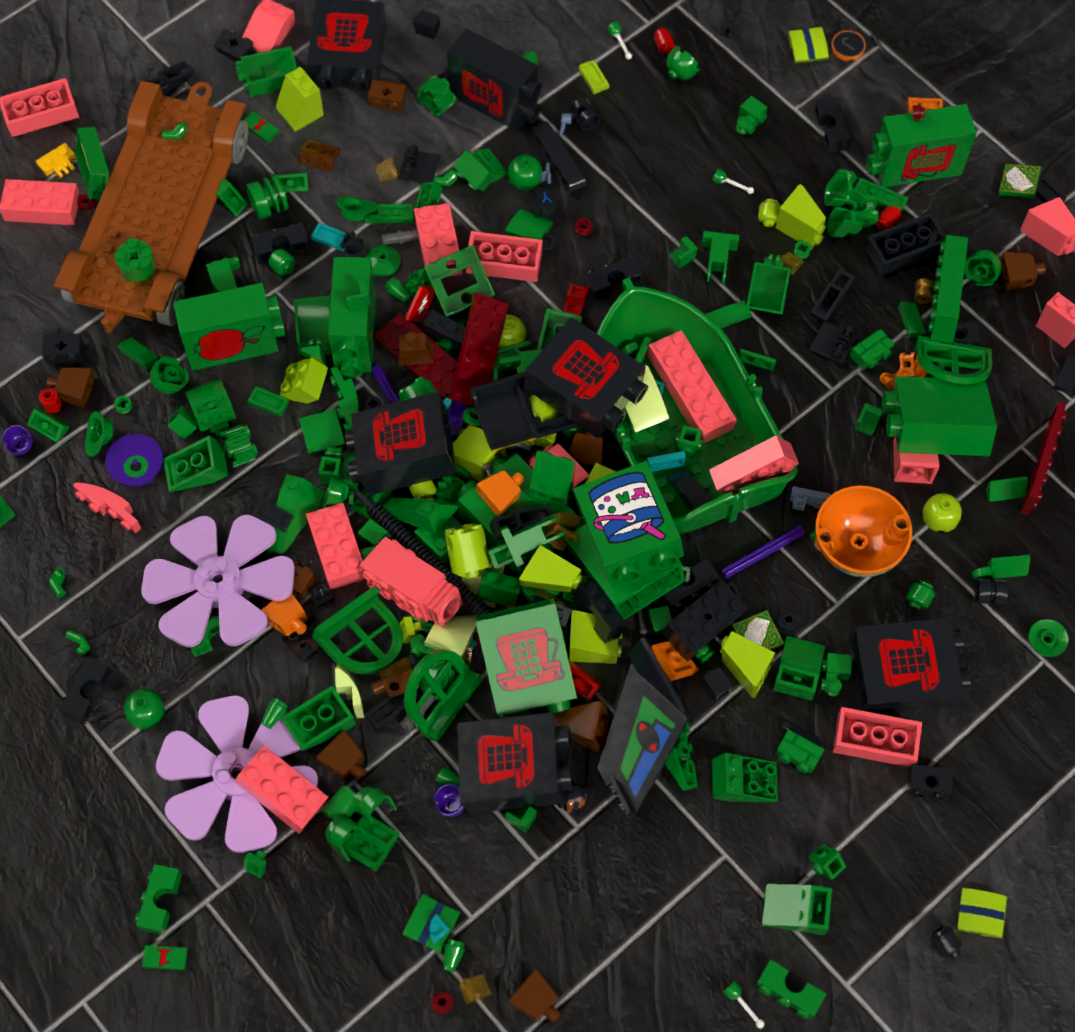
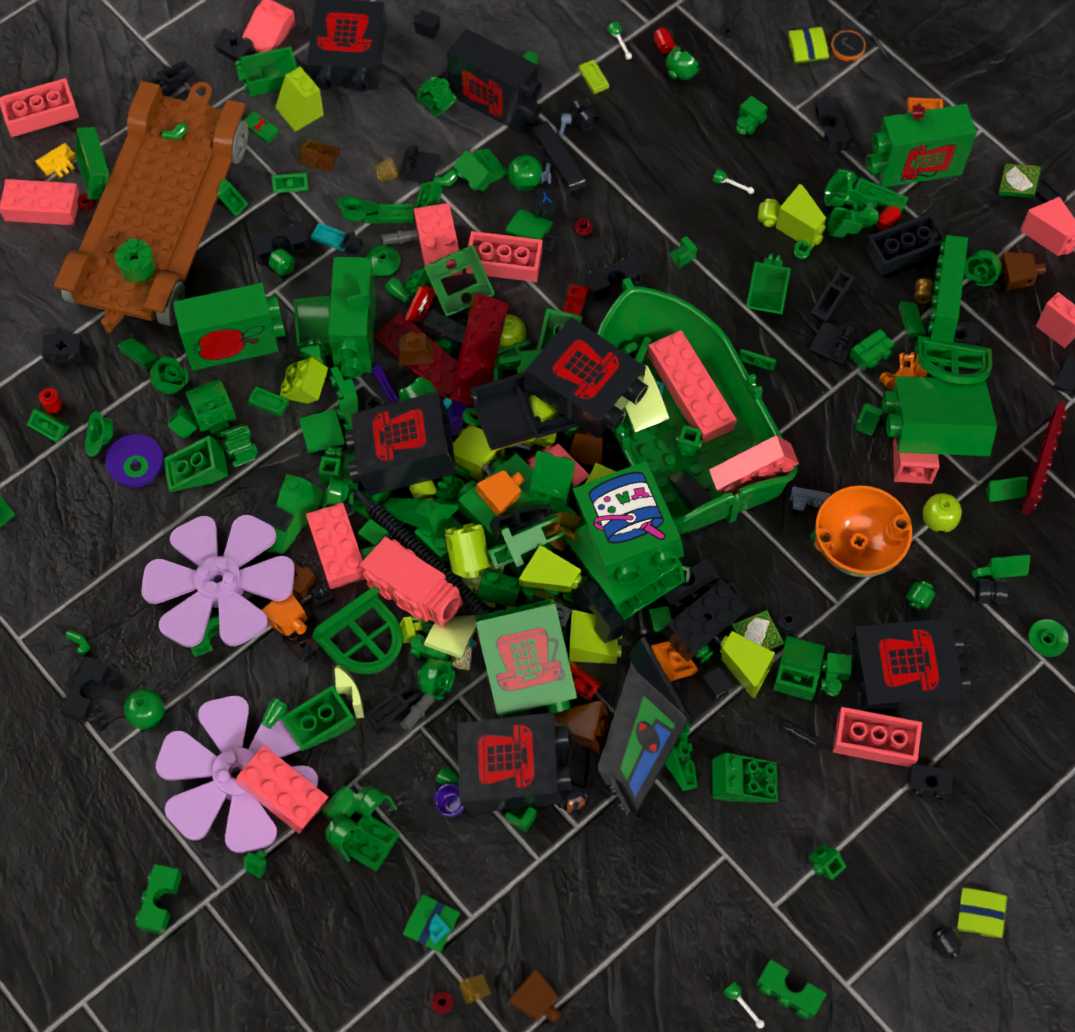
(17, 440): dark purple hair -> none
(56, 582): green arm -> none
(73, 385): reddish brown torso -> none
(105, 502): coral slope -> none
(117, 403): green bush -> none
(165, 958): green tile -> none
(221, 274): green piece -> none
(266, 197): green wheel -> none
(342, 758): reddish brown torso -> none
(387, 95): reddish brown brick -> none
(394, 678): reddish brown torso -> none
(450, 702): green window -> none
(452, 954): green cone -> none
(666, 461): teal tile -> none
(719, 247): green piece -> none
(730, 314): green tile -> none
(762, 551): dark purple axle -> none
(791, 261): clear yellow slope -> none
(797, 907): slope -> none
(799, 752): green brick -> none

